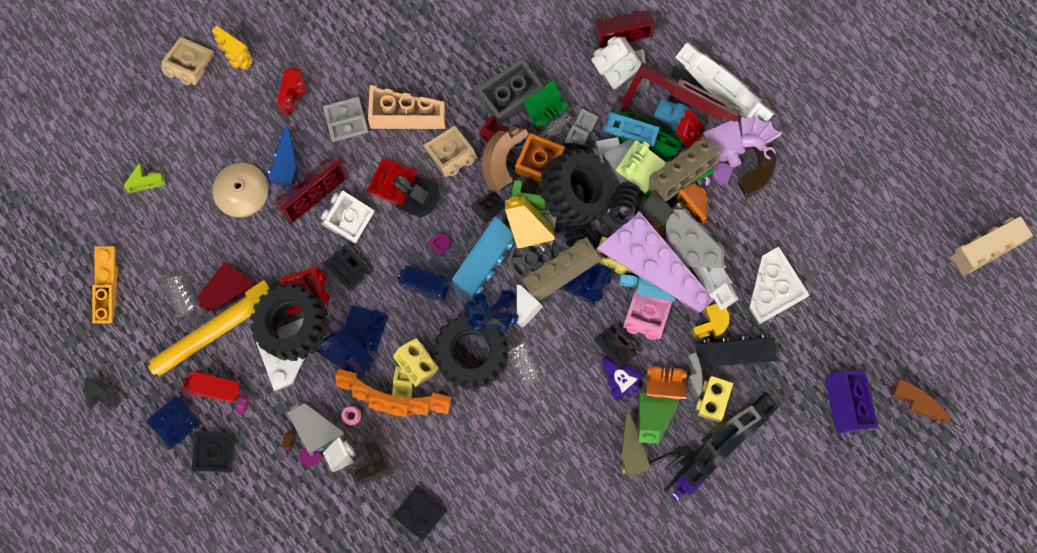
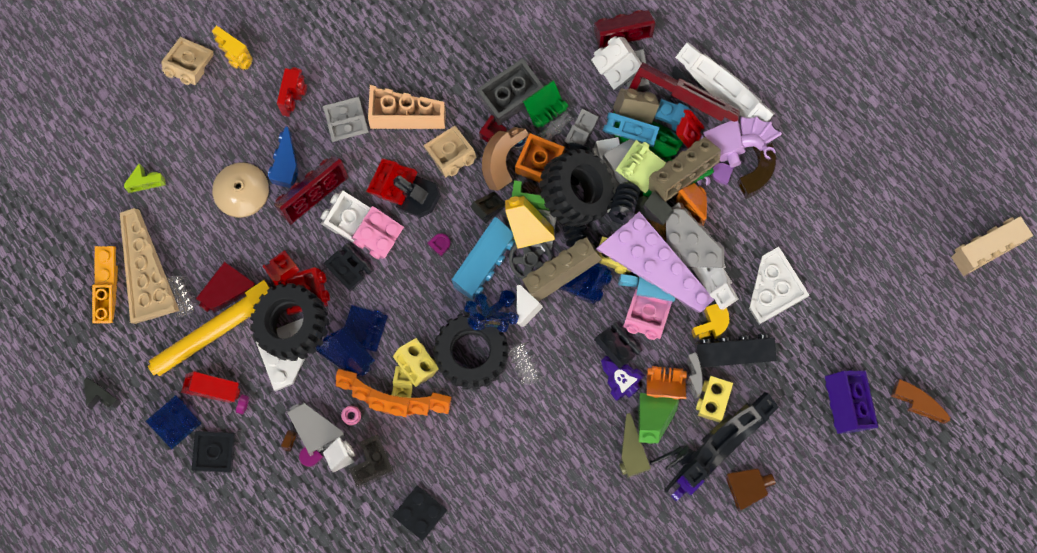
(146, 282): none -> tan wing
(281, 268): none -> red plate
(377, 233): none -> bright pink plate
(424, 283): clear blue slope -> none
(636, 105): none -> dark tan brick
(748, 487): none -> reddish brown torso

